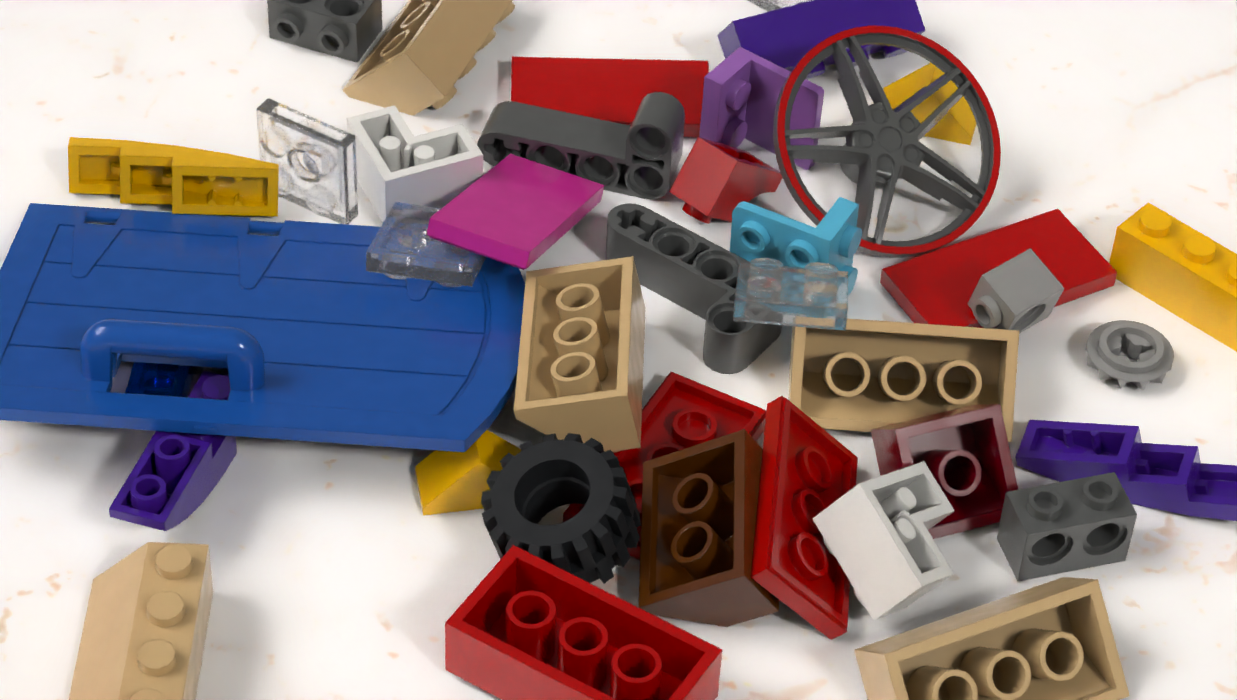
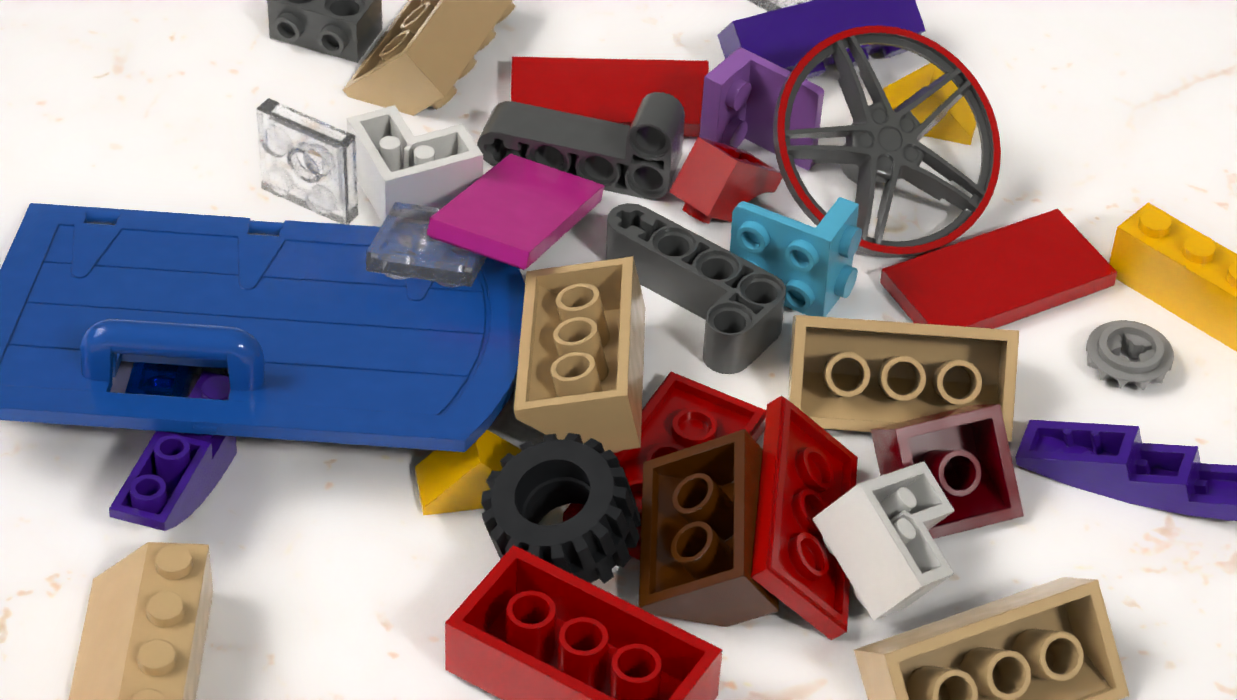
(173, 175): yellow slope -> none
(791, 295): clear plate -> none
(1015, 294): light grey brick -> none
(1066, 526): dark grey brick -> none

